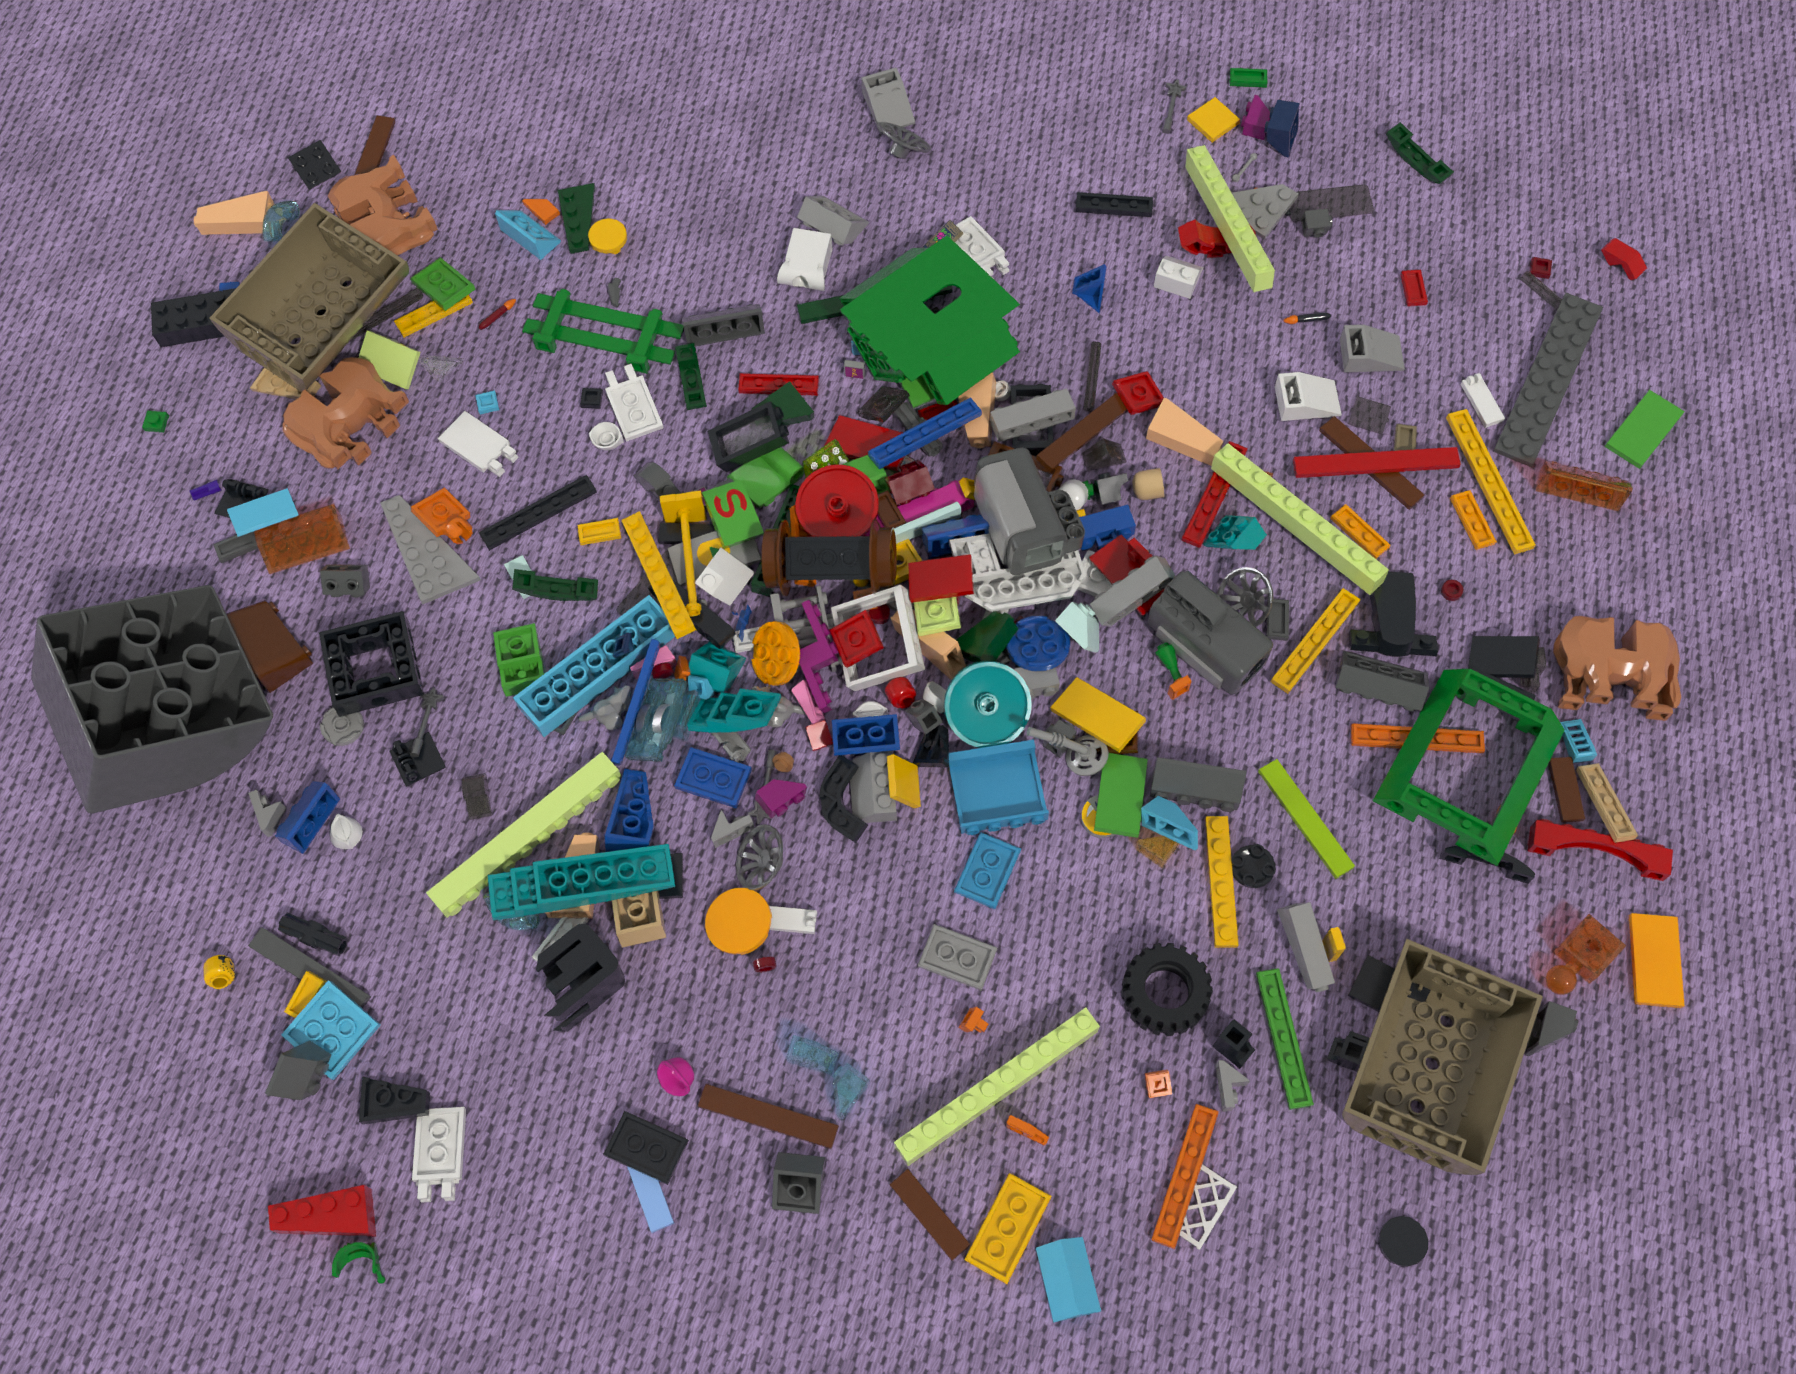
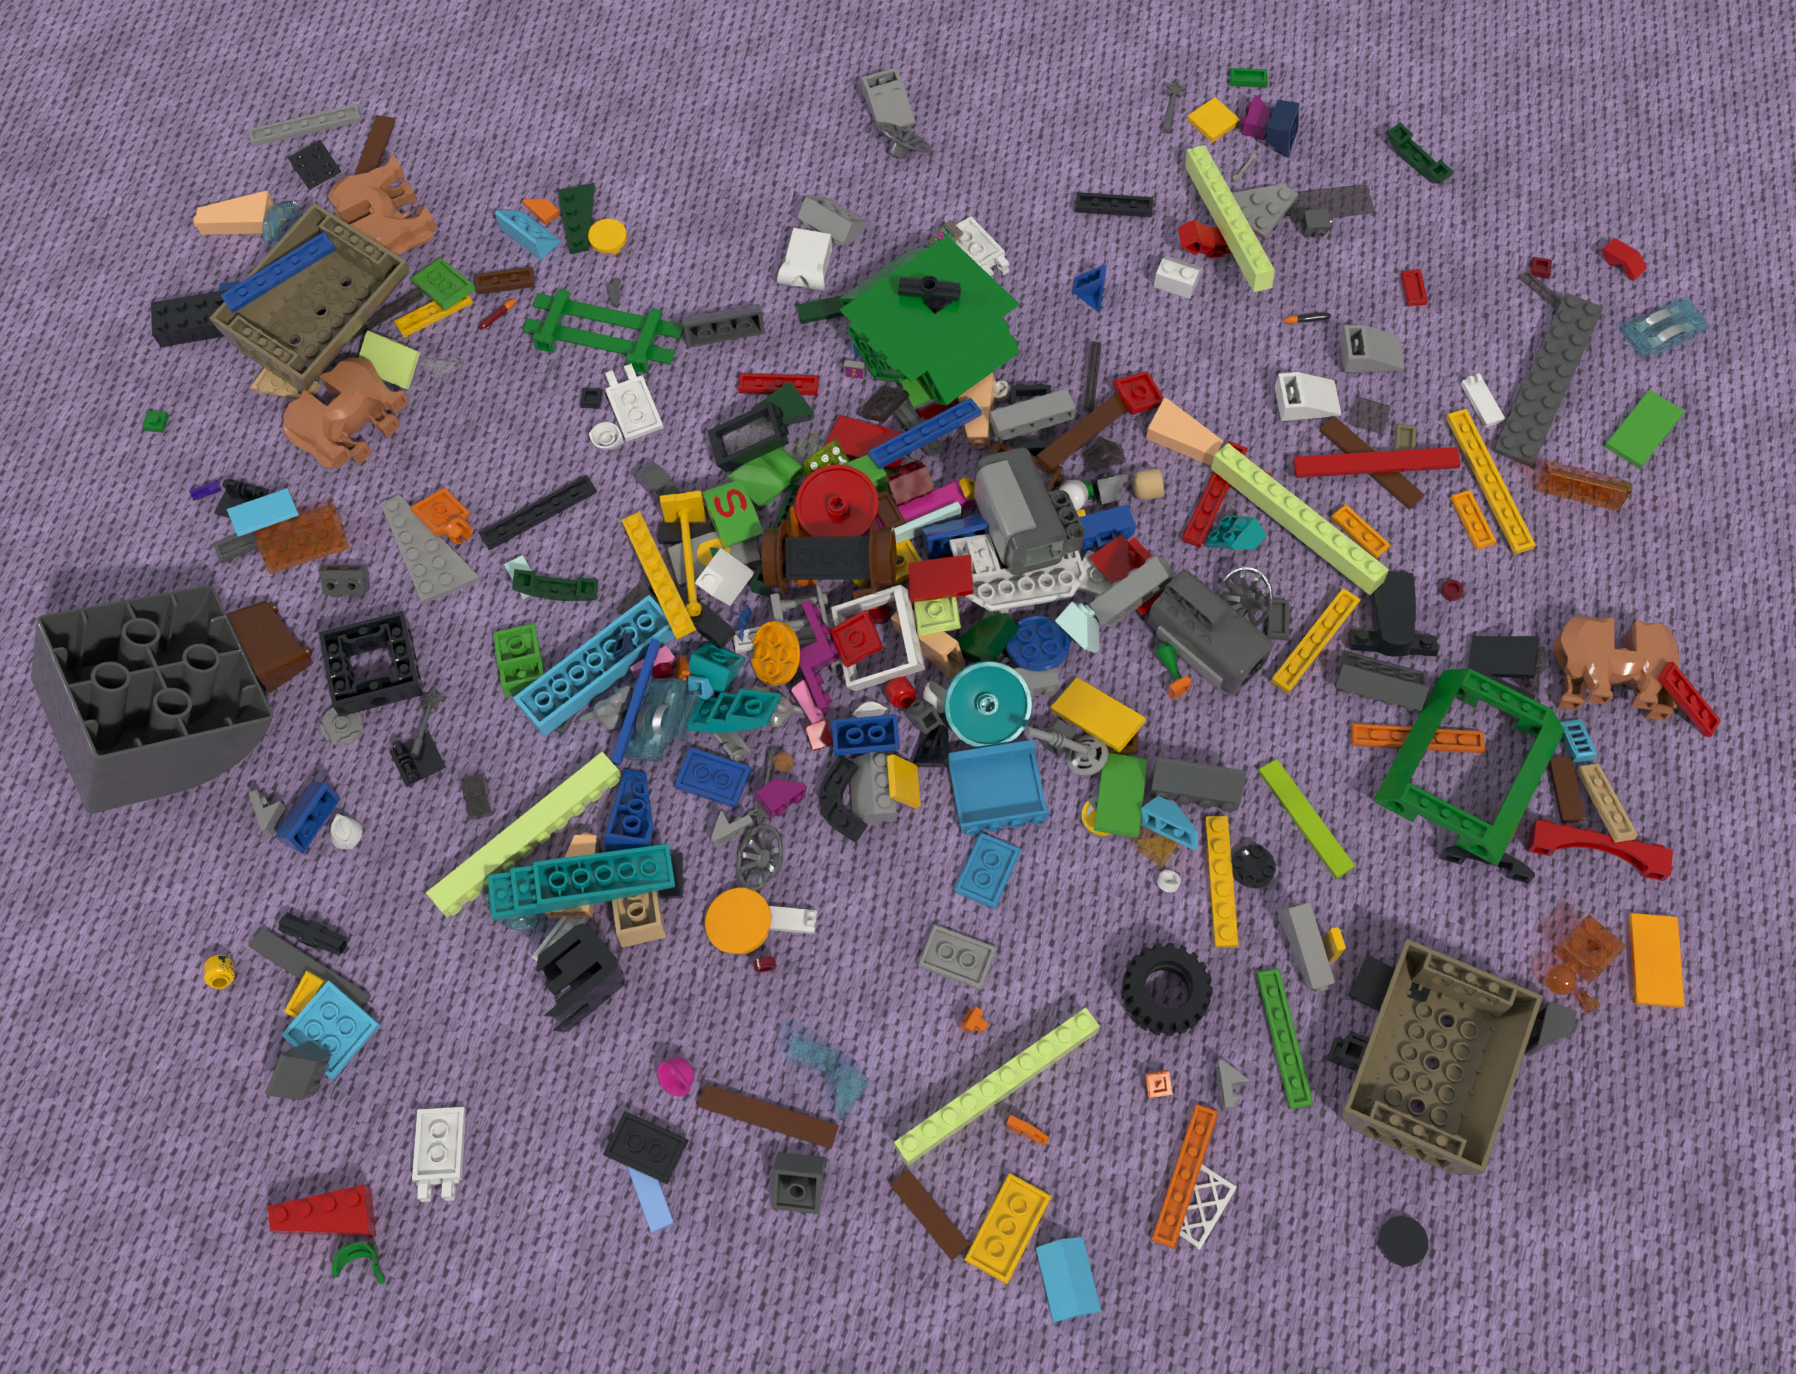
(278, 272): none -> blue tile
(304, 125): none -> light grey tile
(390, 1102): black wing -> none
(477, 444): white tile -> none
(487, 402): medium azure tile -> none
(504, 280): none -> reddish brown plate
(599, 531): yellow tile -> none
(690, 376): dark green slope -> none
(929, 289): none -> black piece
(1169, 881): none -> white tile
(1235, 1044): black brick -> none
(1587, 1003): none -> clear orange tile
(1664, 328): none -> clear light blue piece
(1689, 699): none -> red tile

